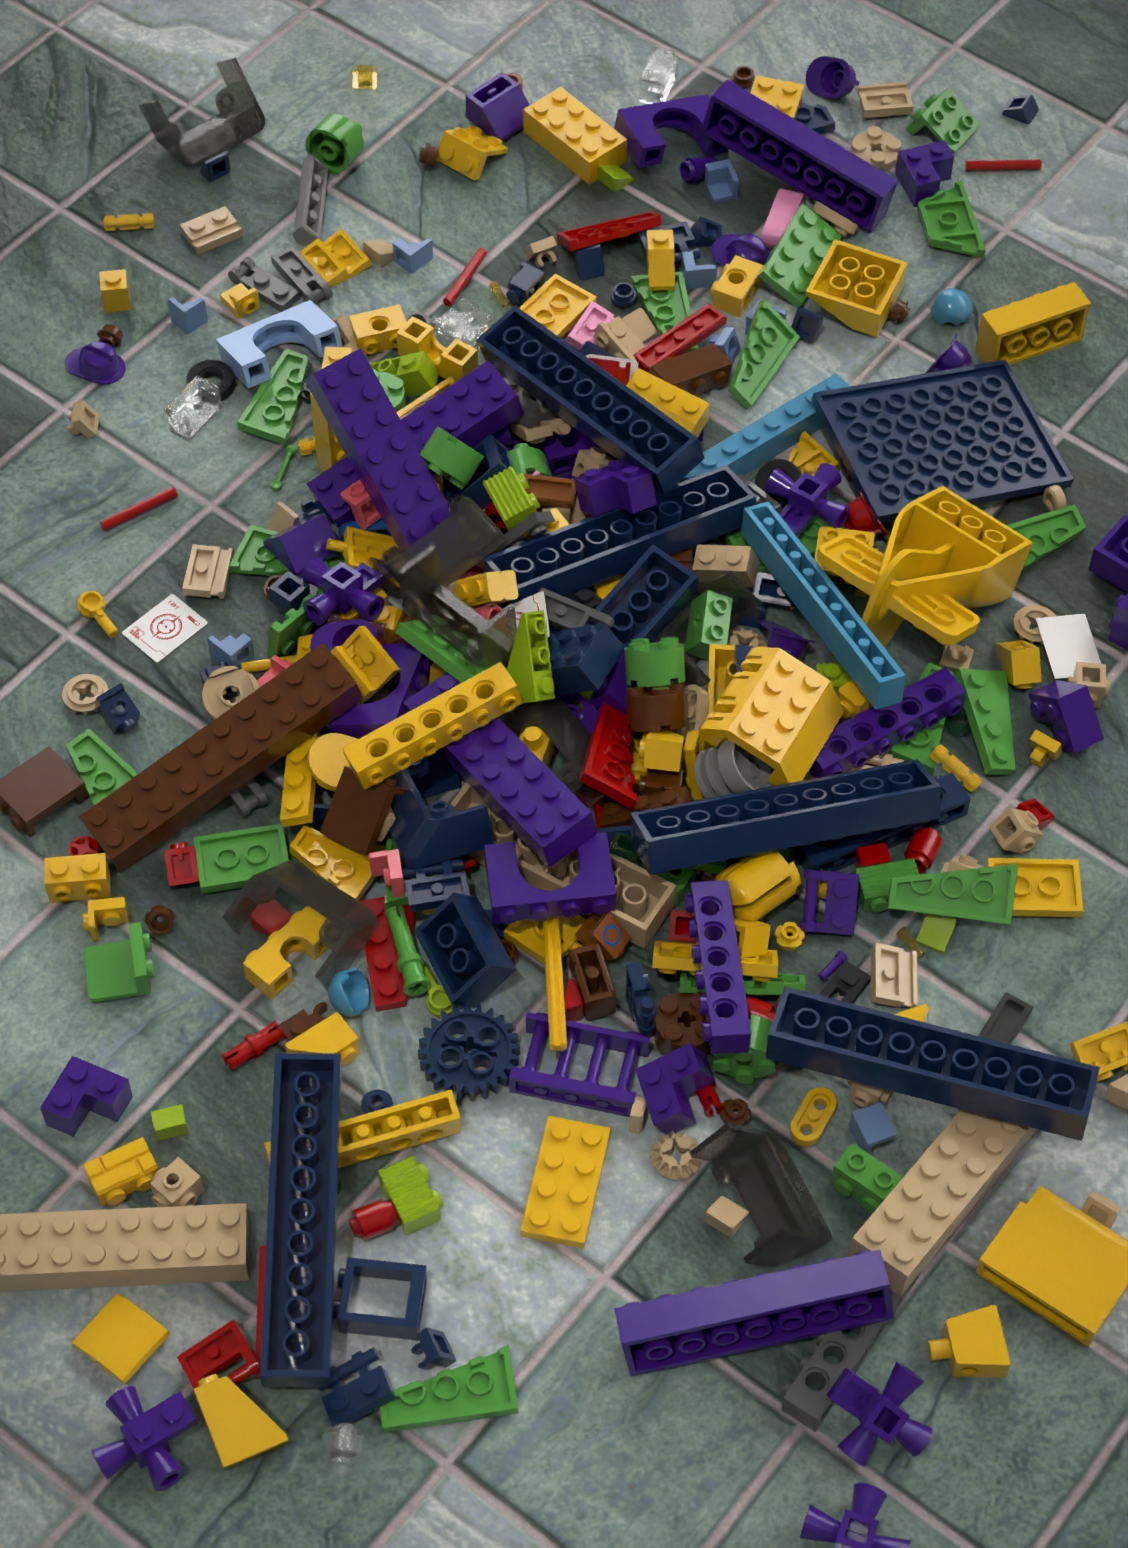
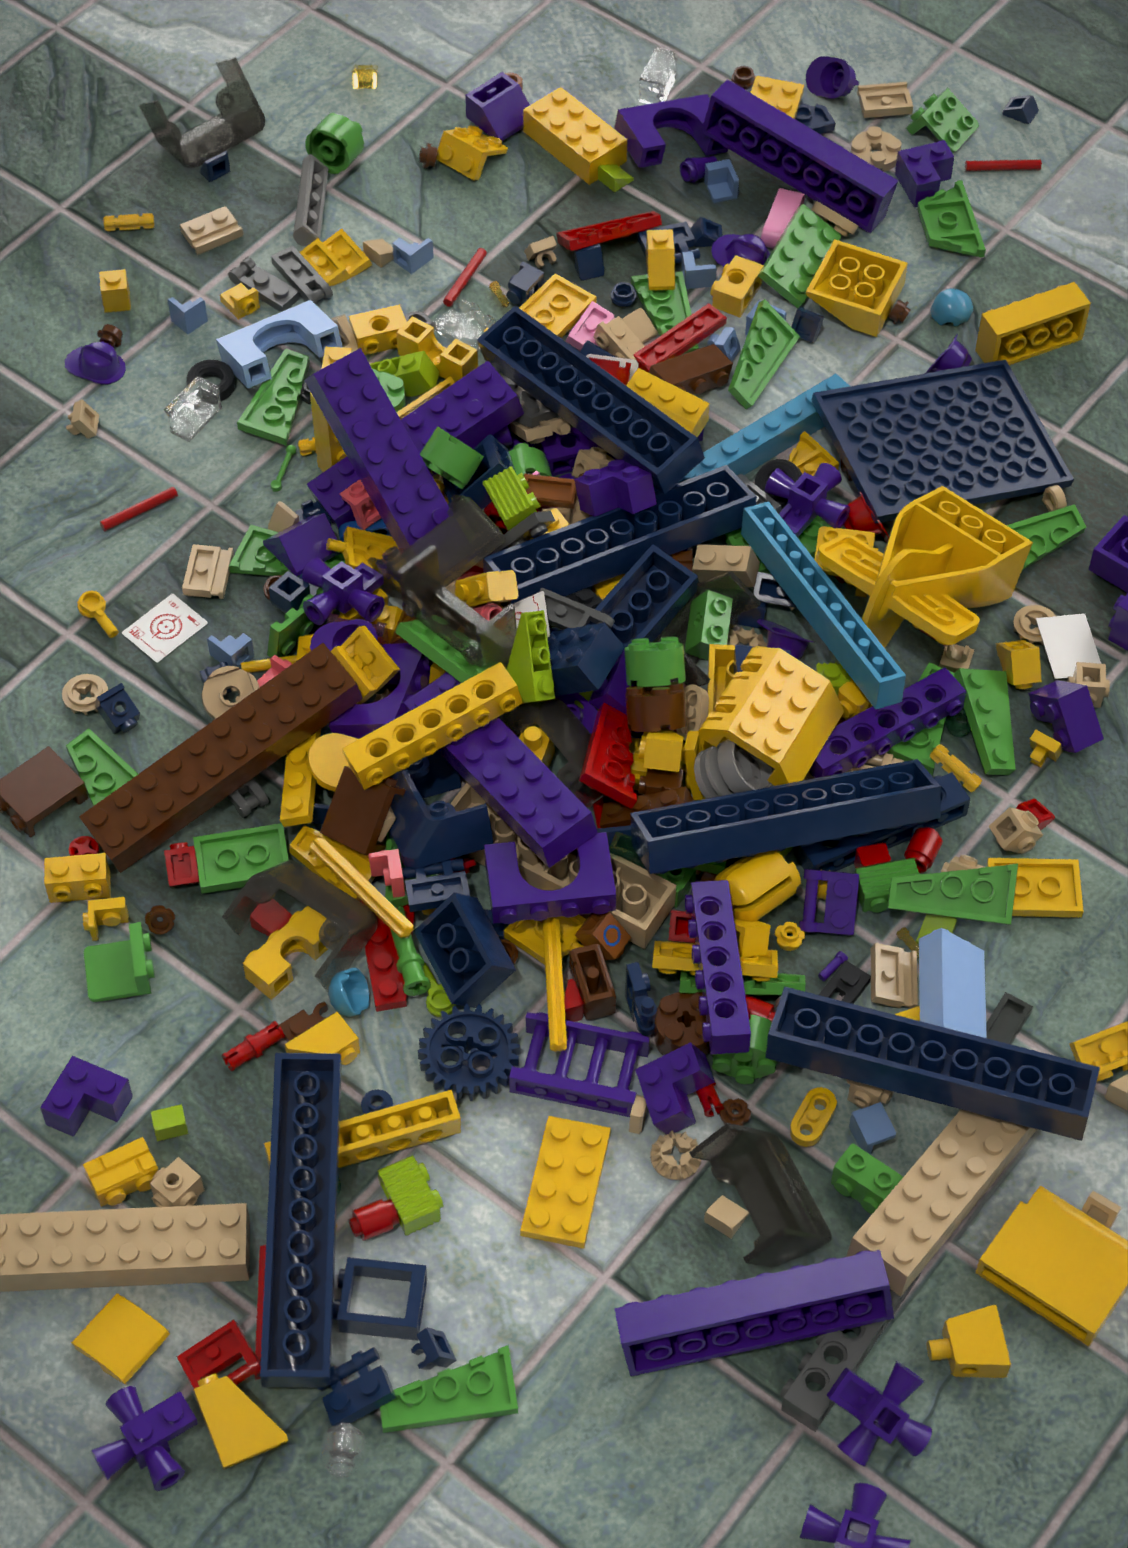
(362, 887): none -> yellow axle
(952, 983): none -> light blue brick

